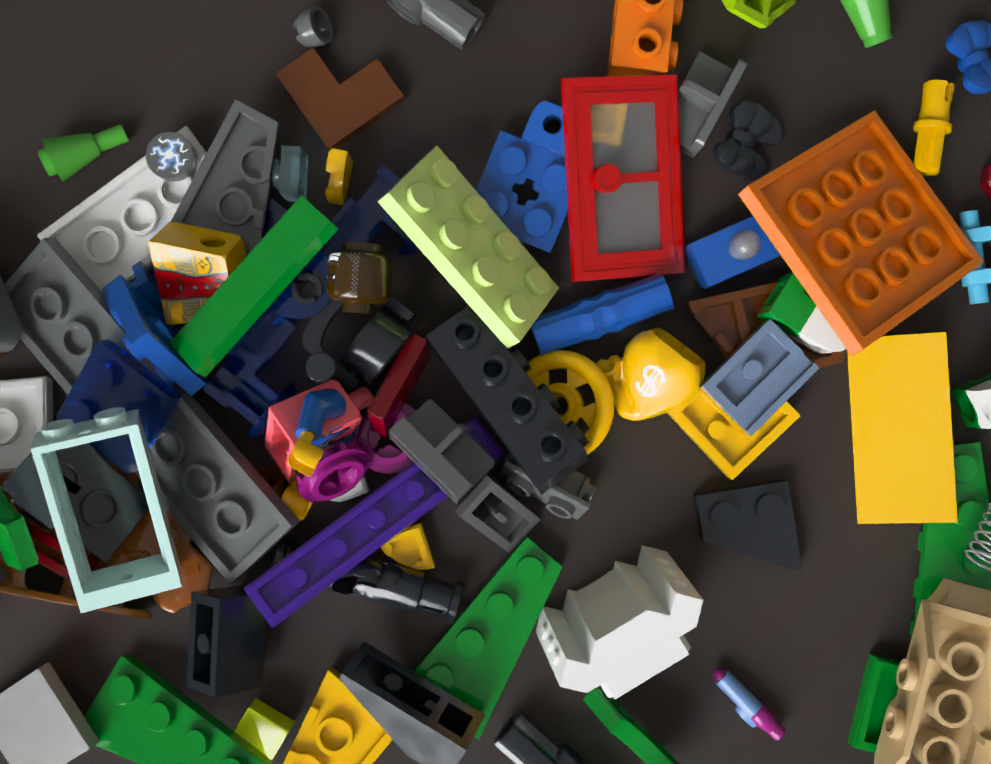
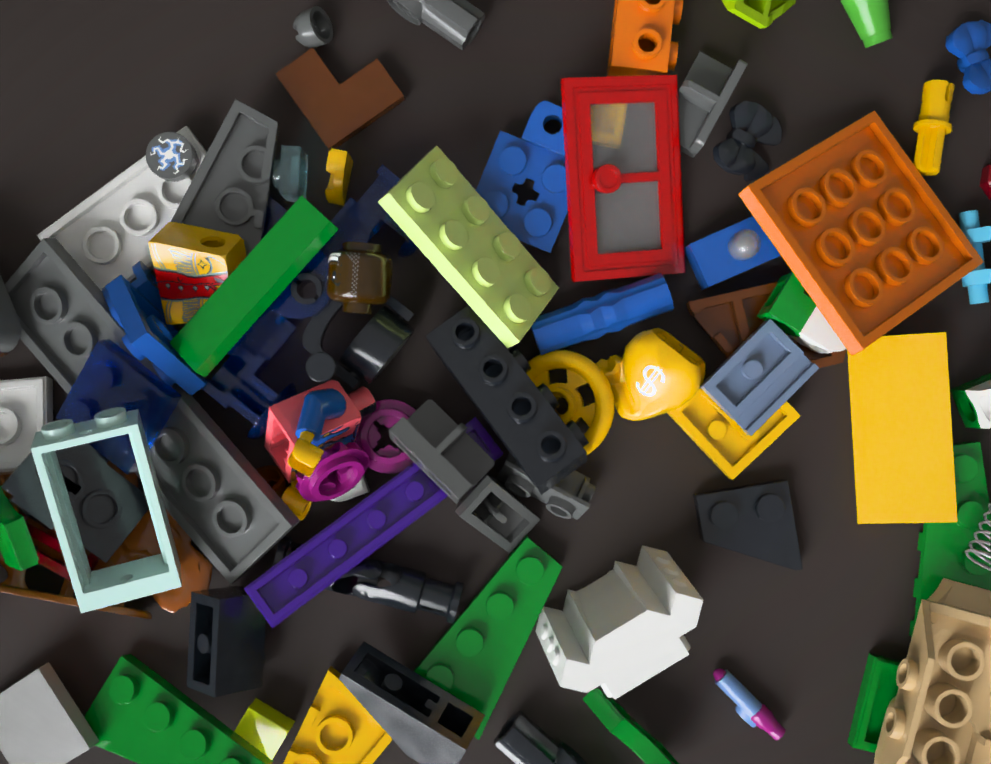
(73, 152): bright green cone -> none
(398, 384): dark red tile -> none
(411, 548): yellow tile -> none

